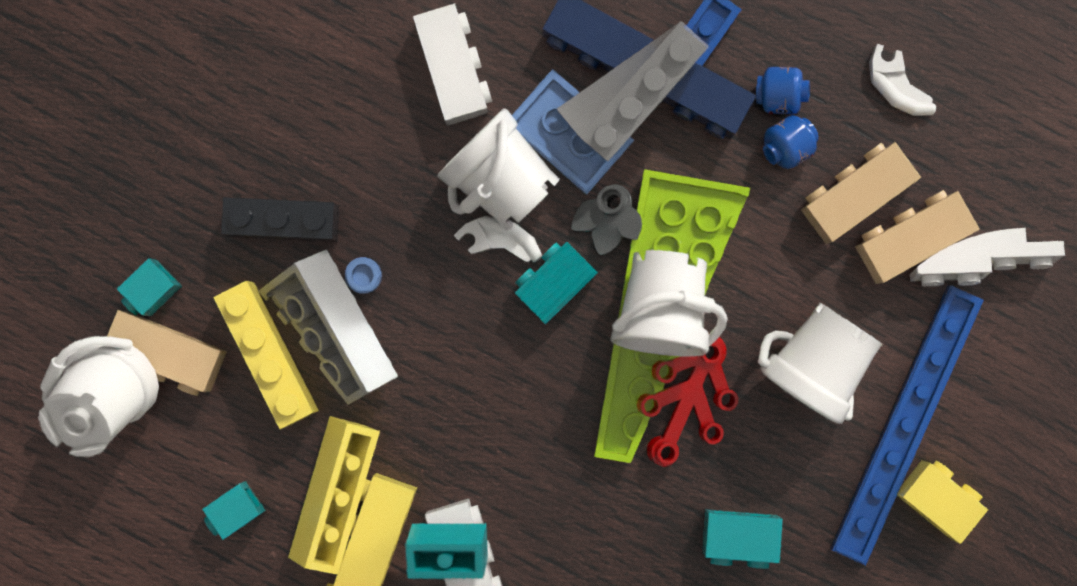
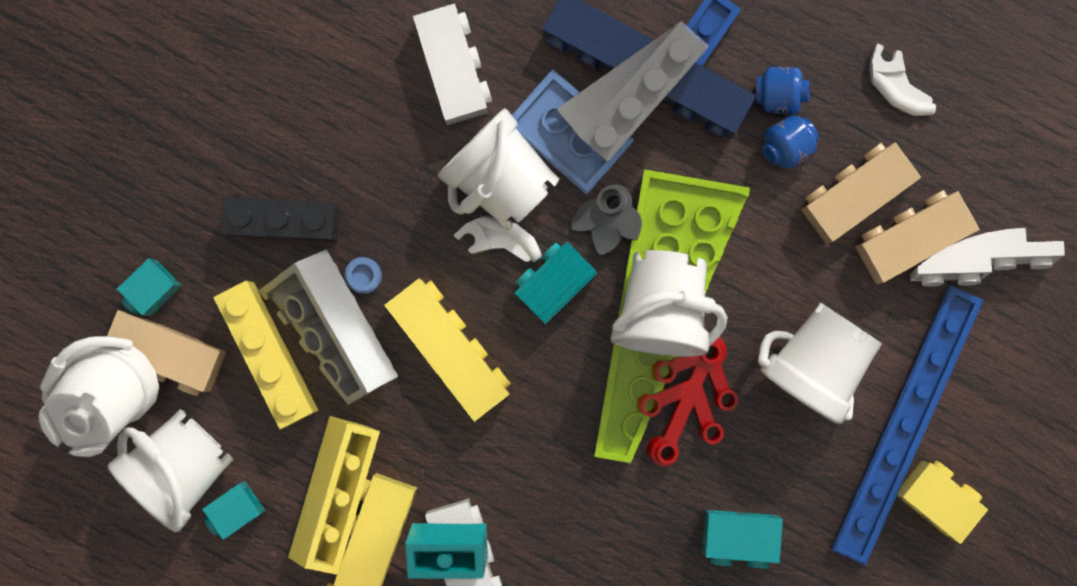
(169, 468): none -> white piece
(448, 349): none -> light yellow brick

